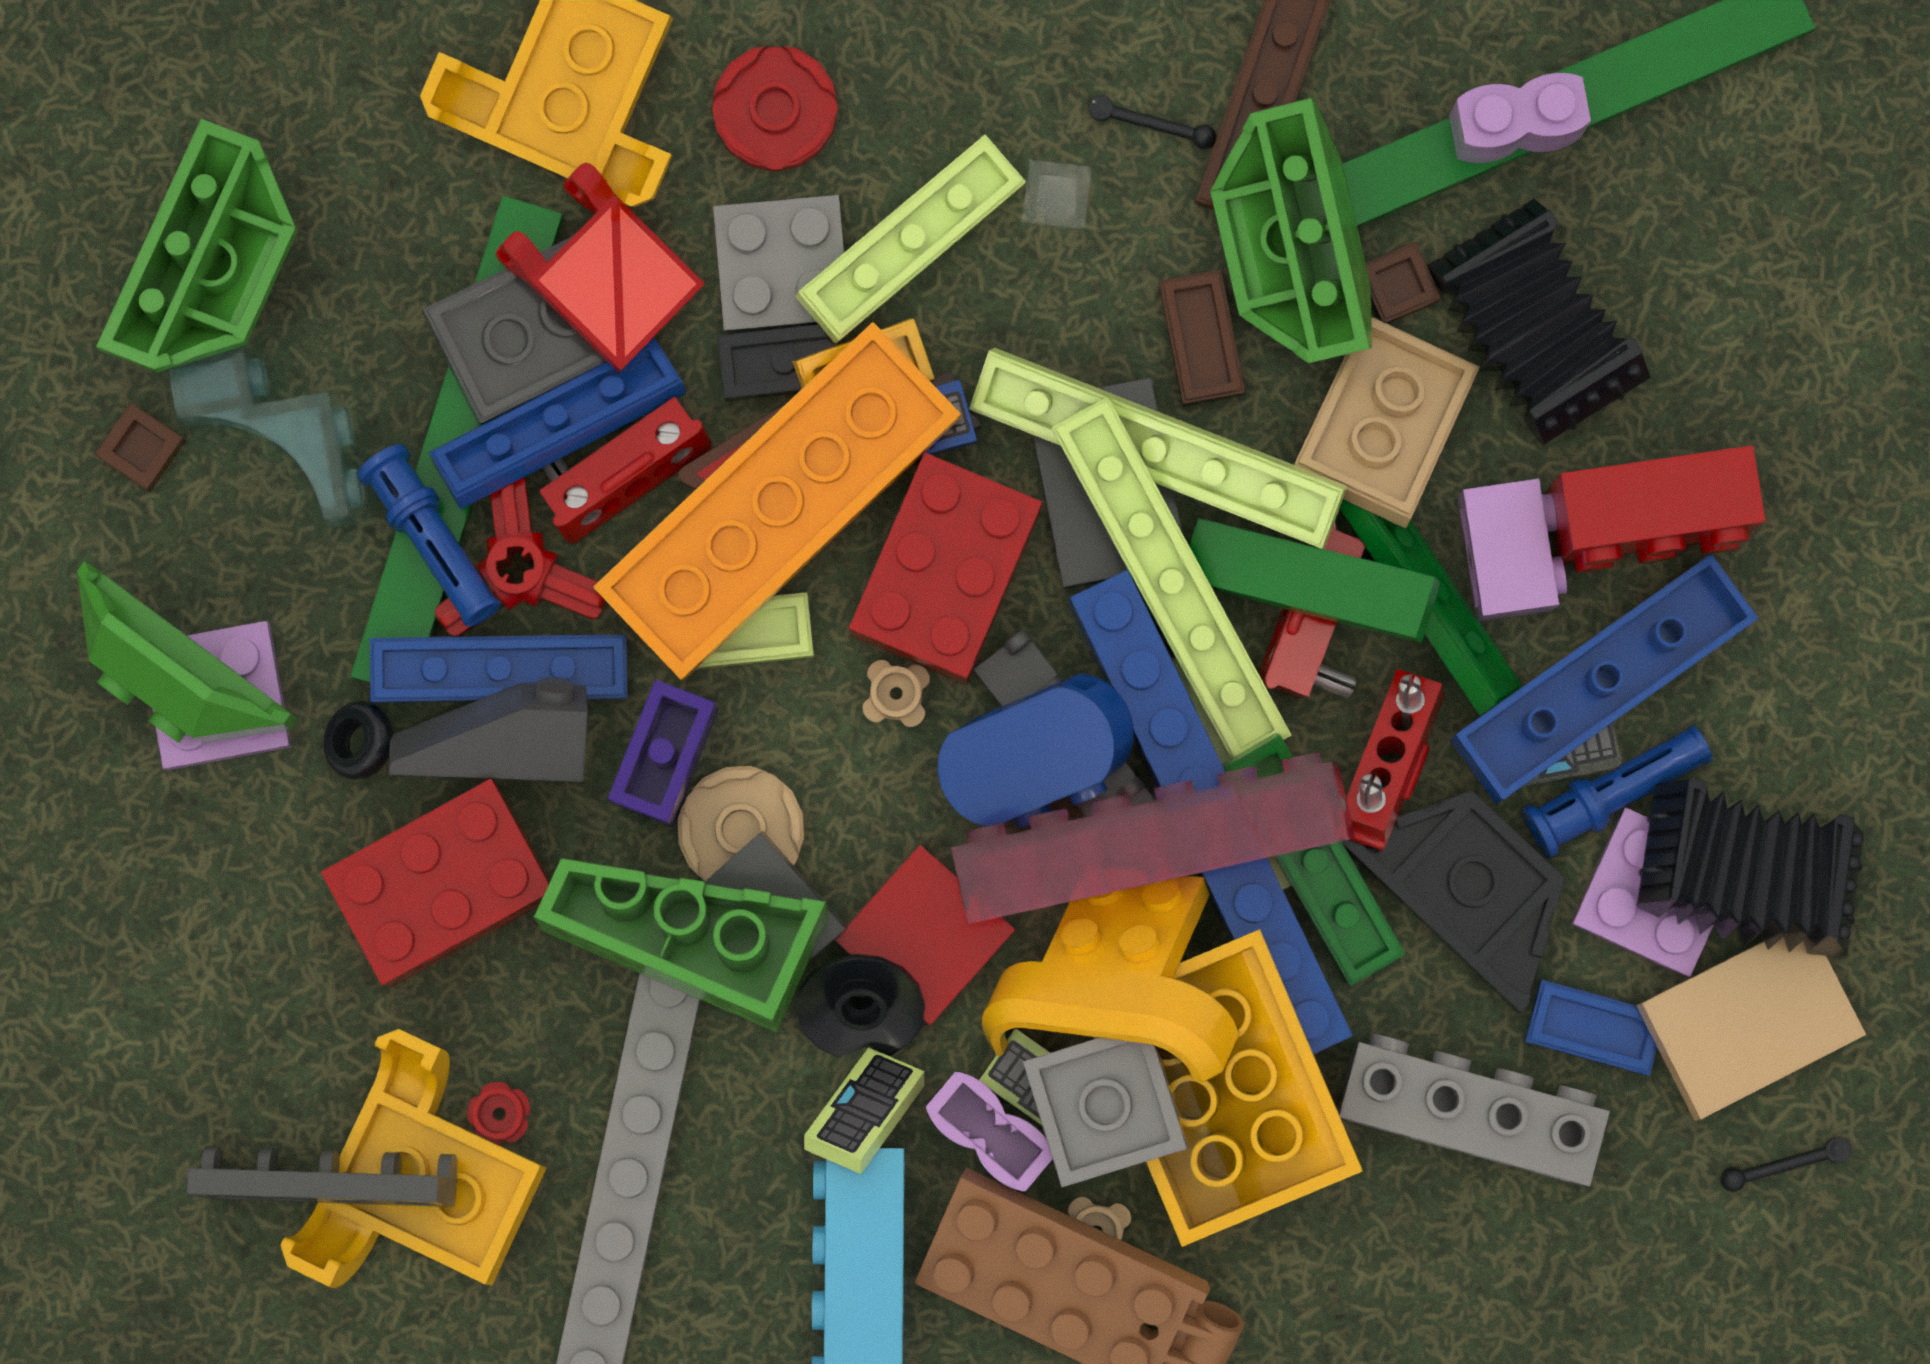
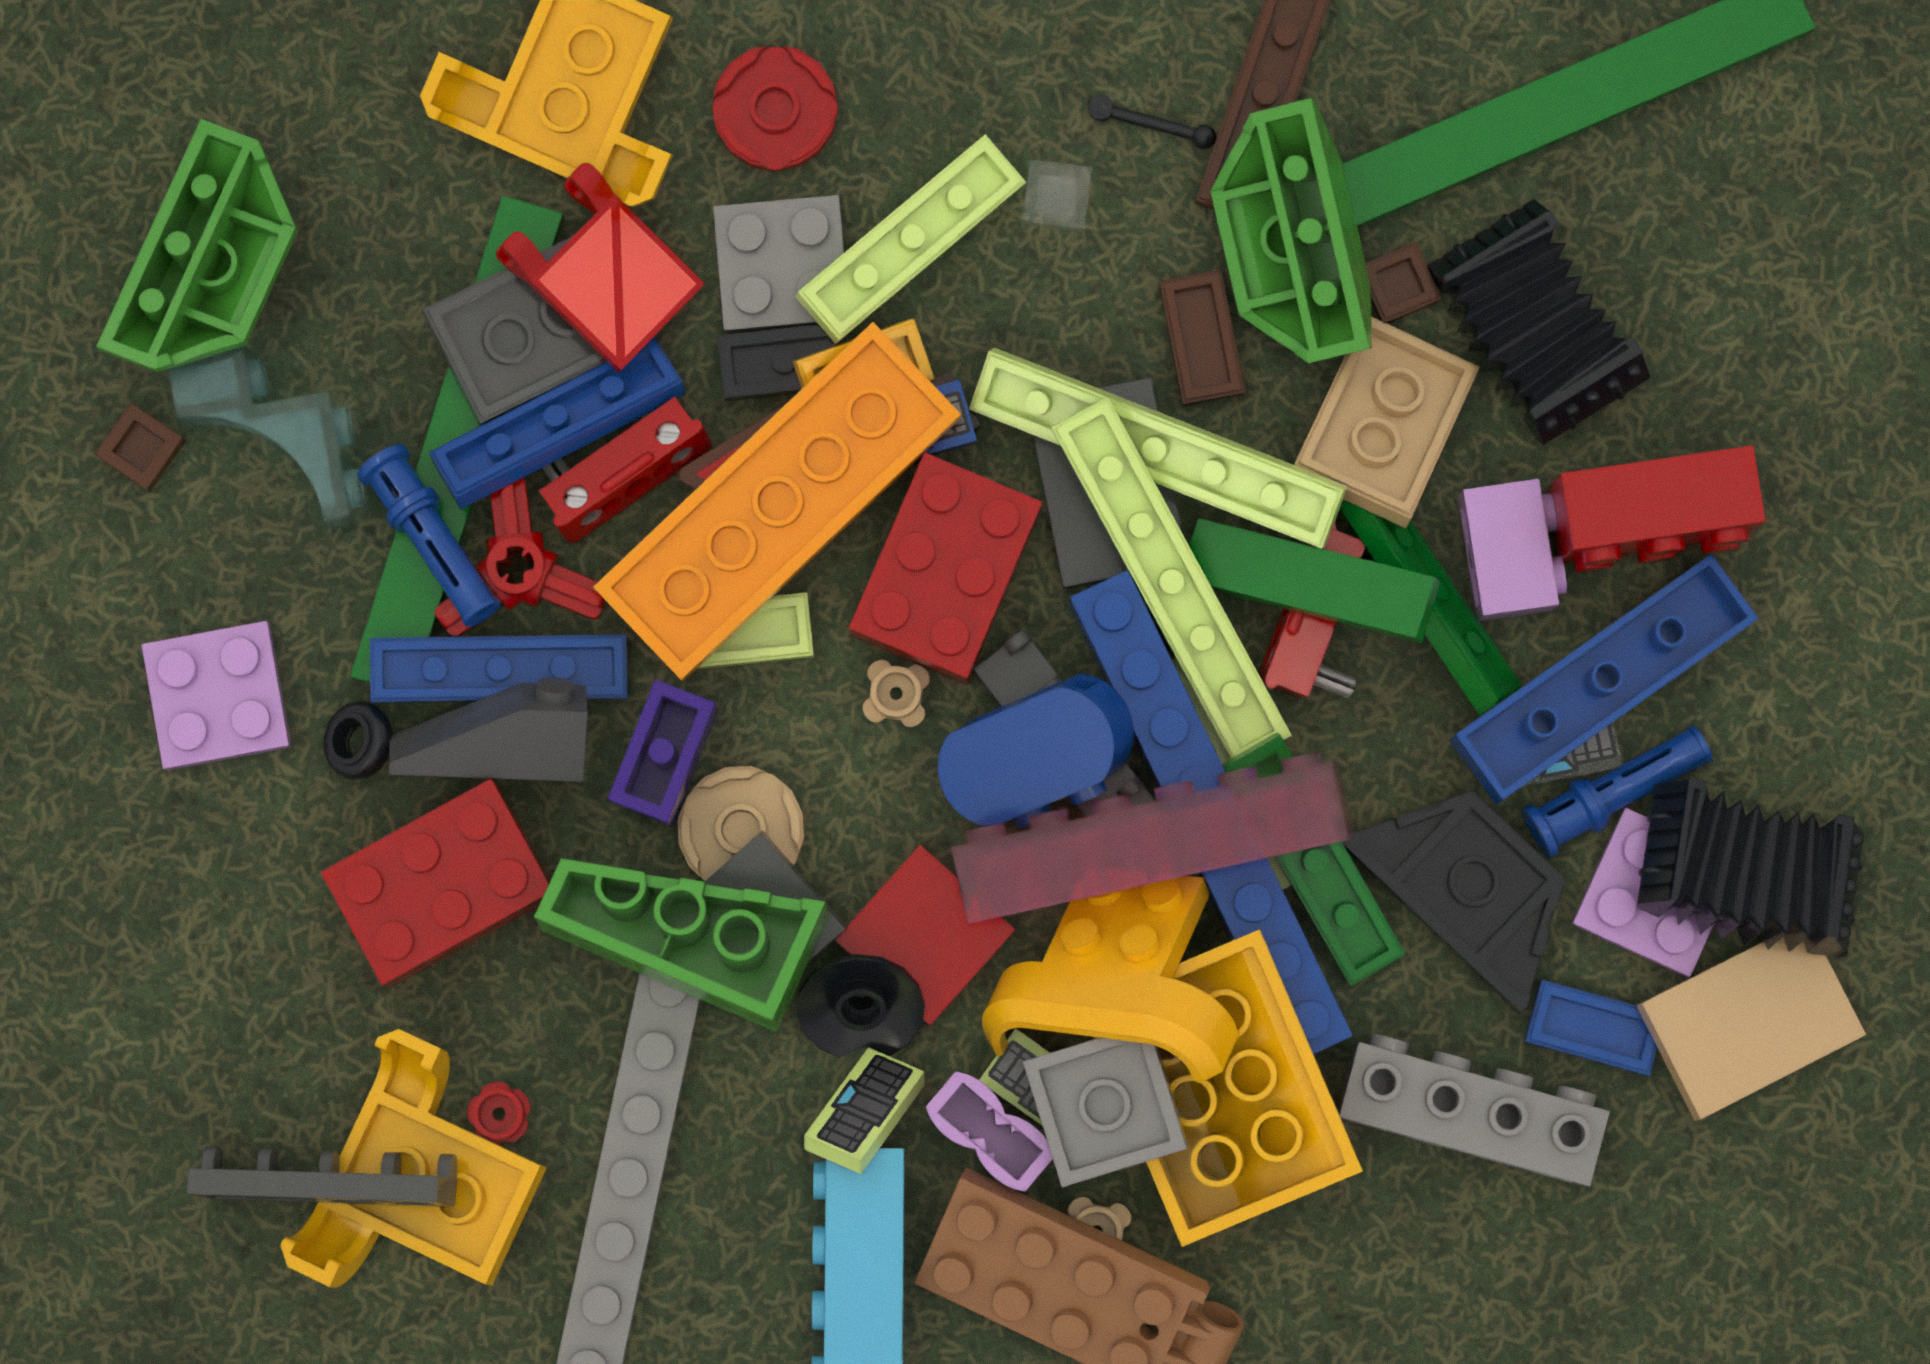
(169, 670): bright green wedge -> none
(1410, 704): red piece -> none
(1537, 117): lavender brick -> none
(1835, 1149): black hinge -> none

